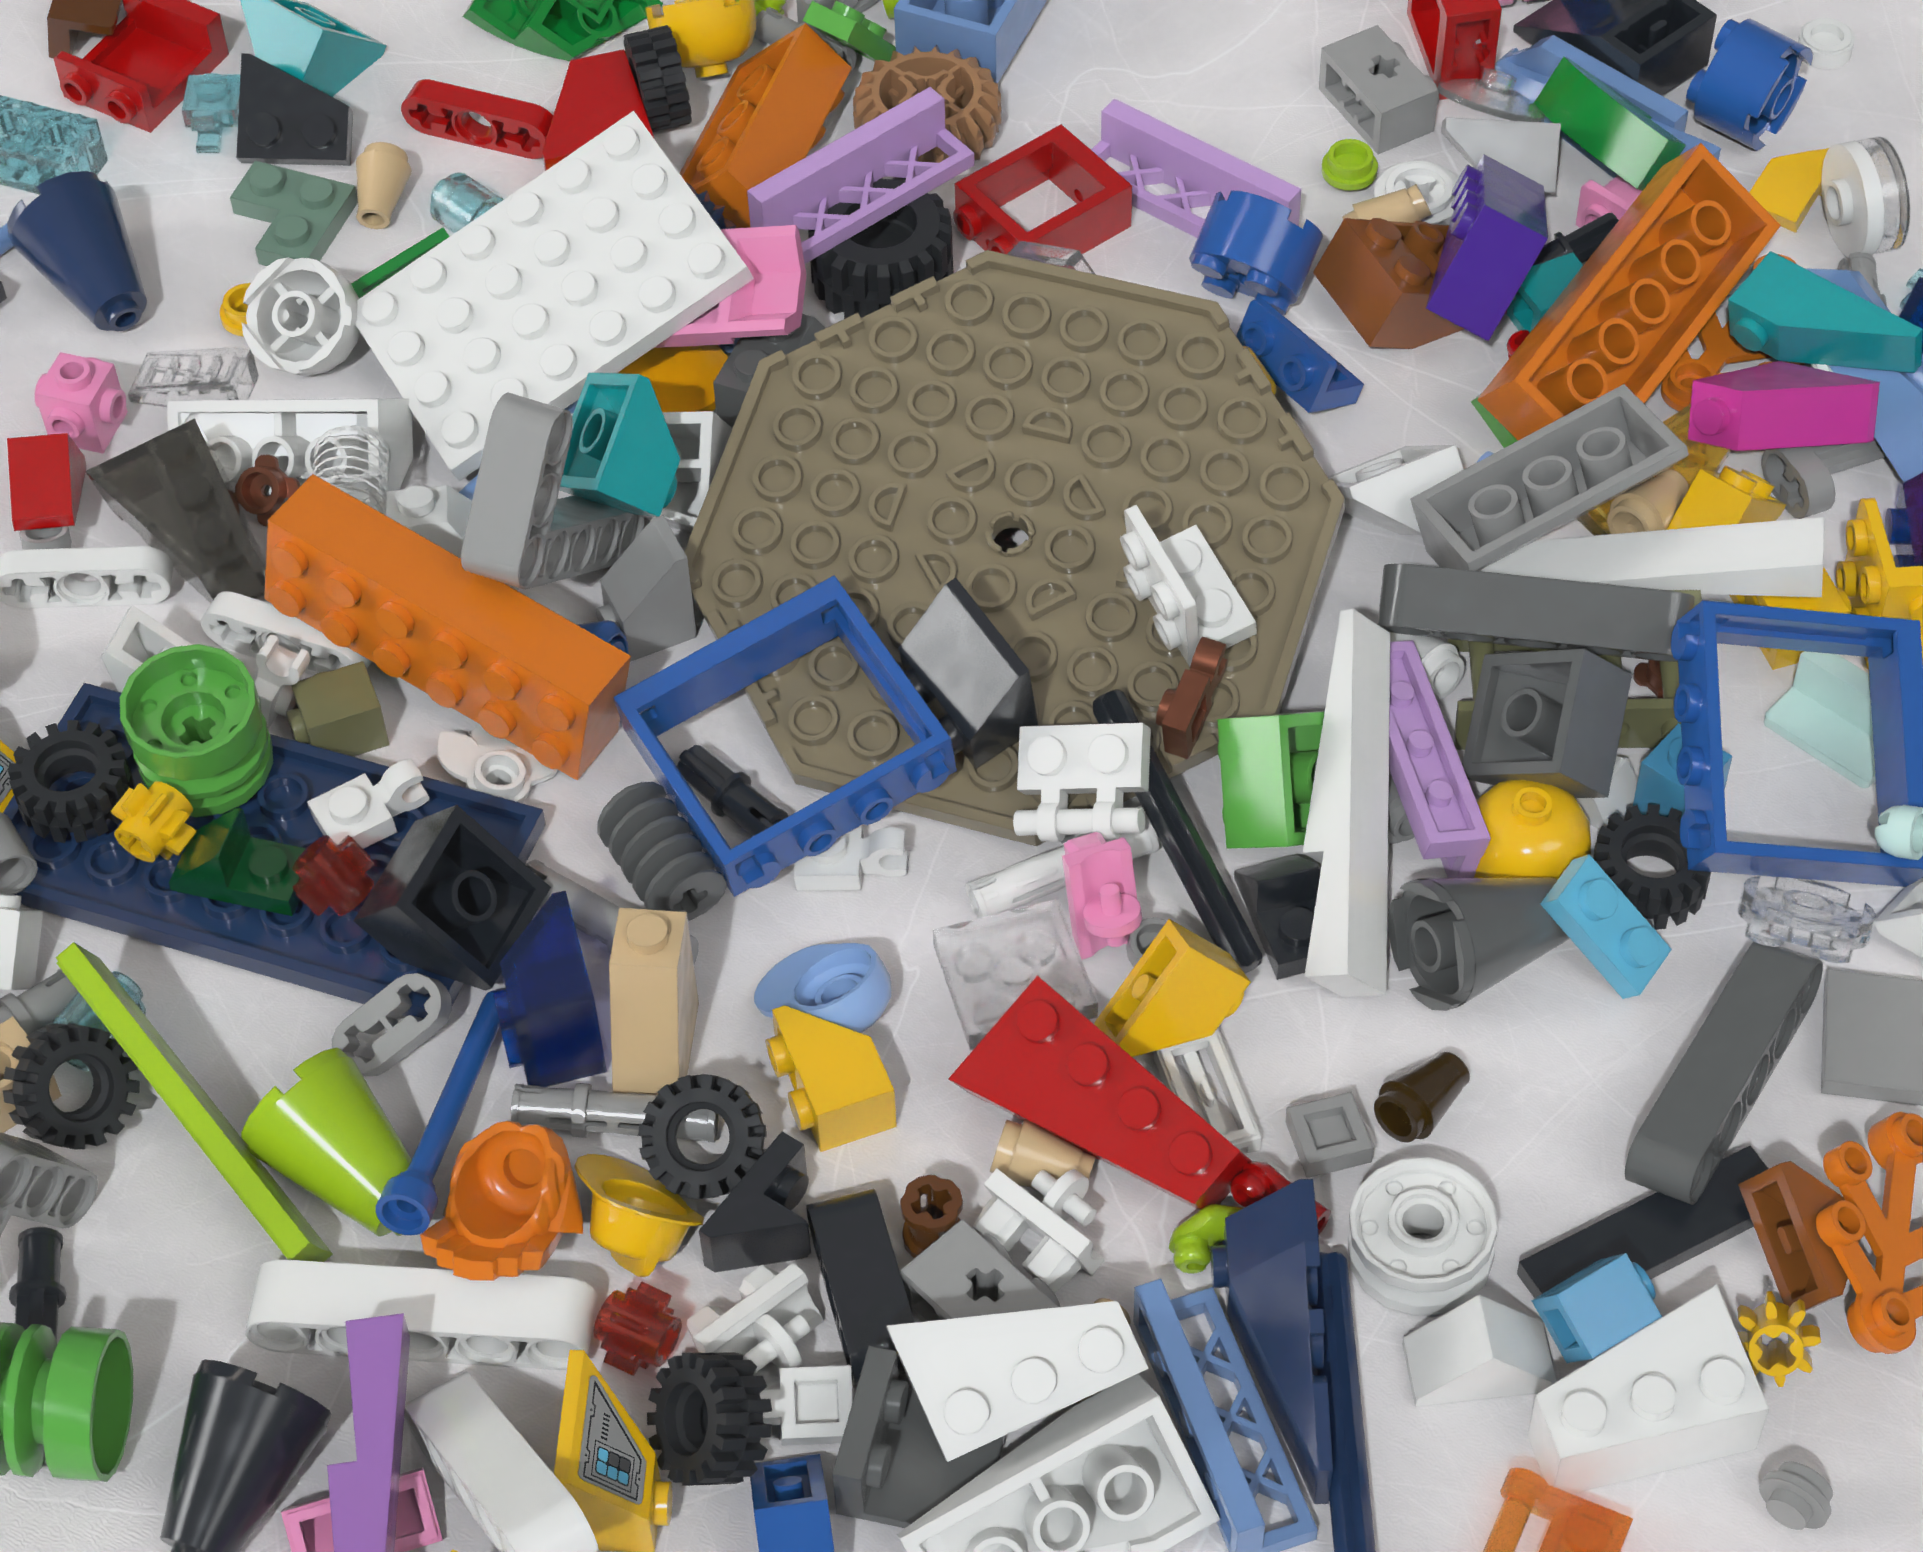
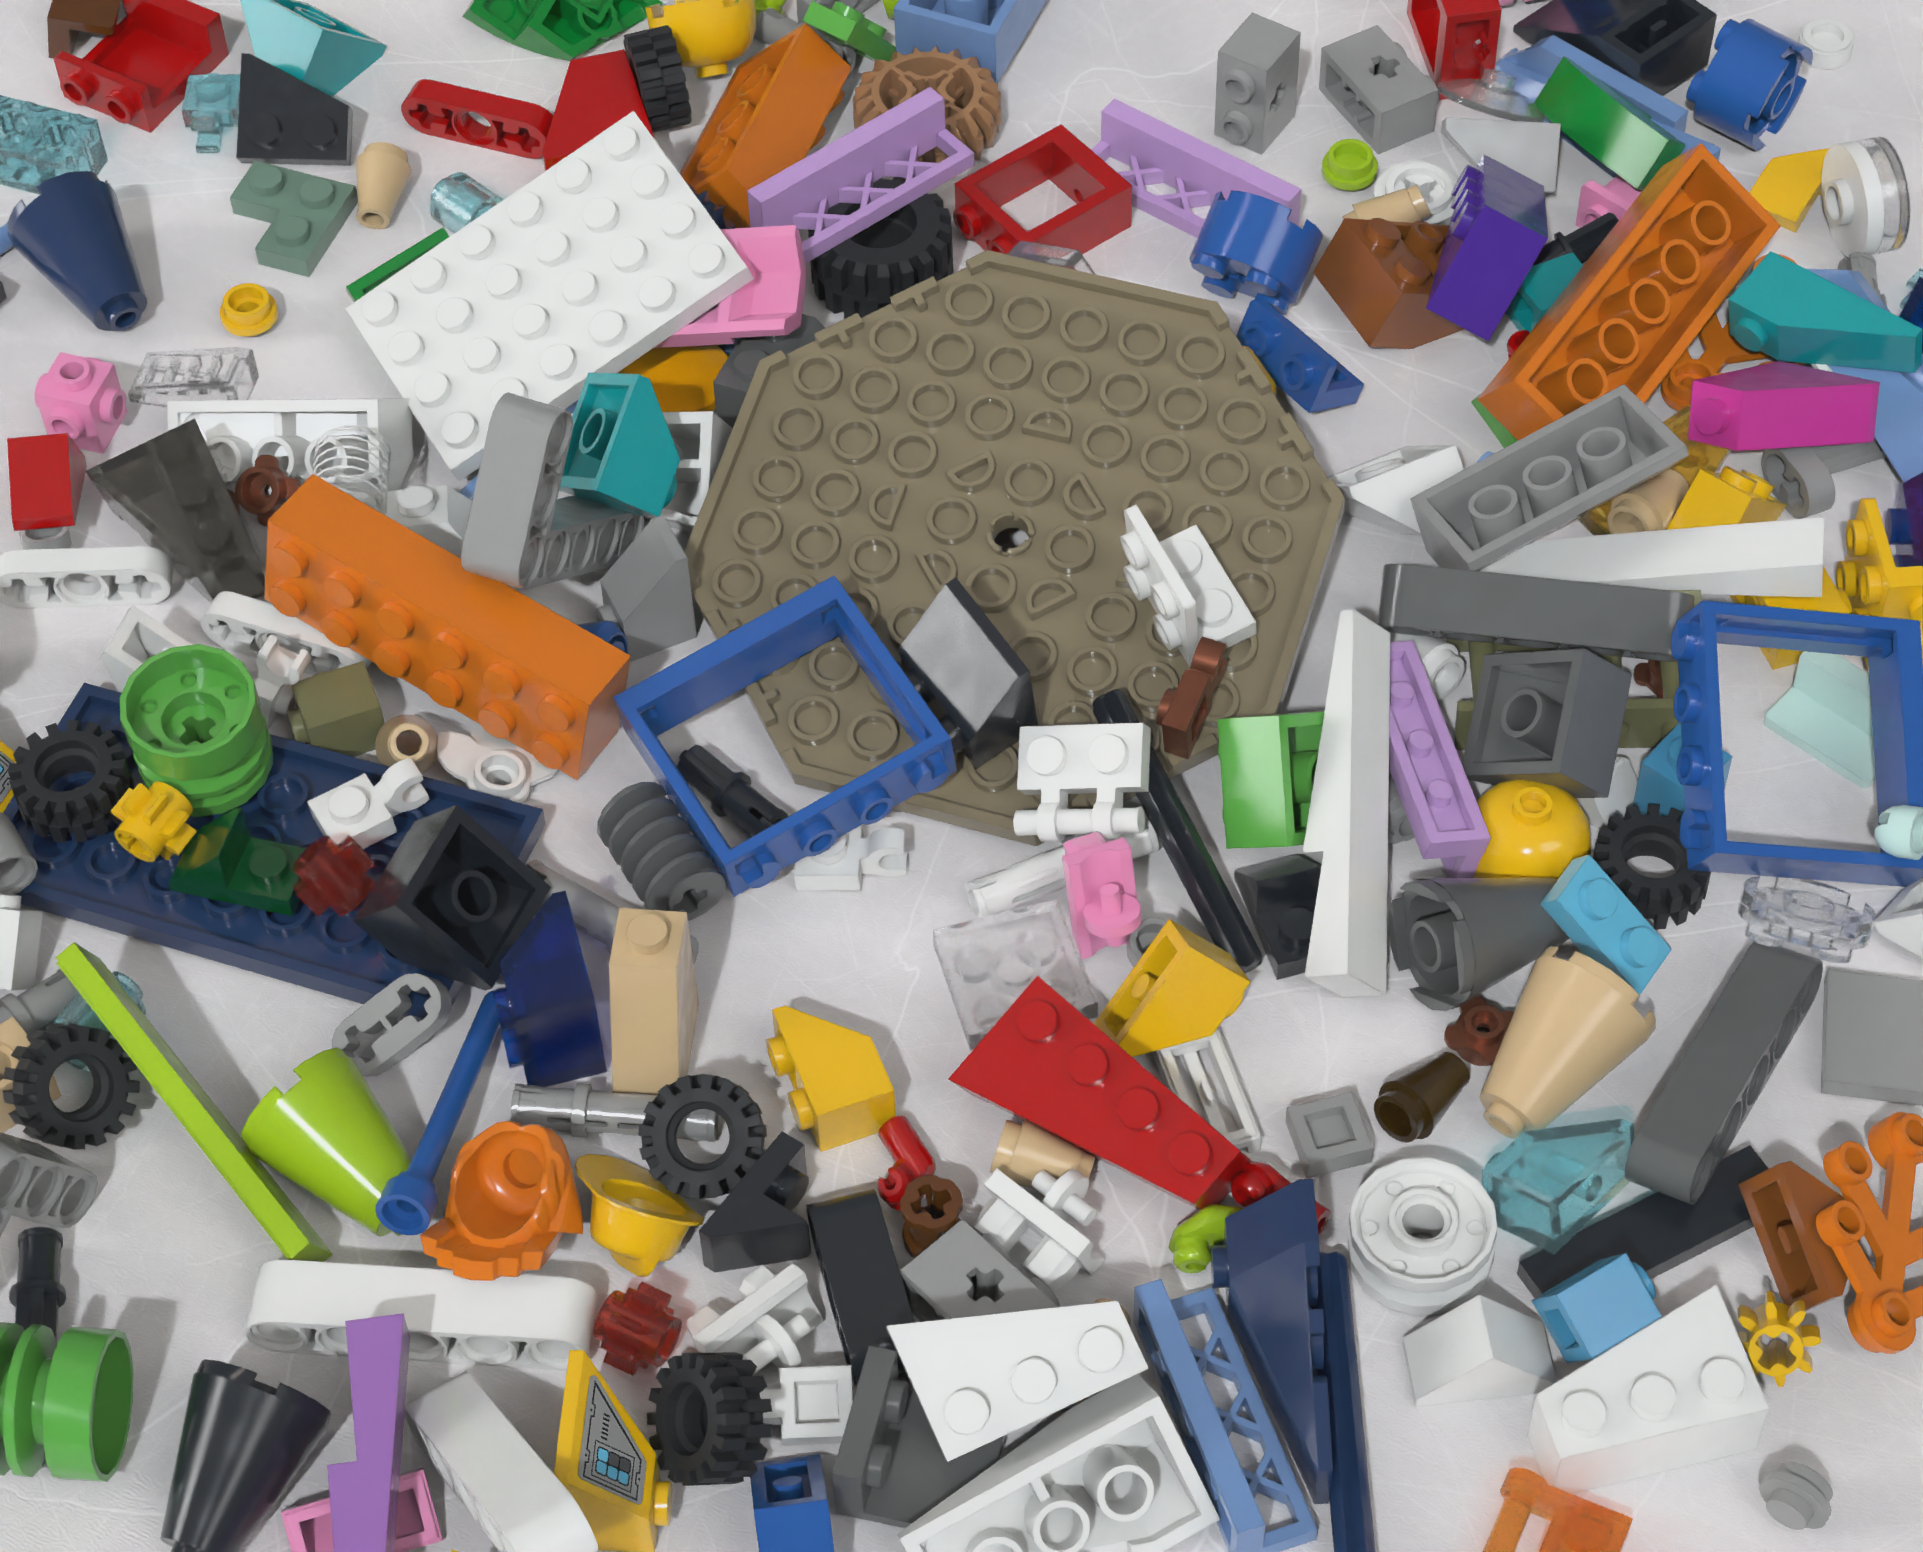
(301, 316): white cylinder -> none
(387, 738): none -> tan cone
(829, 982): light blue cap -> none
(910, 1159): none -> red arm
(1256, 83): none -> light grey brick
(1476, 1046): none -> copper plate
(1557, 1179): none -> clear light blue slope
(1561, 1041): none -> tan cone

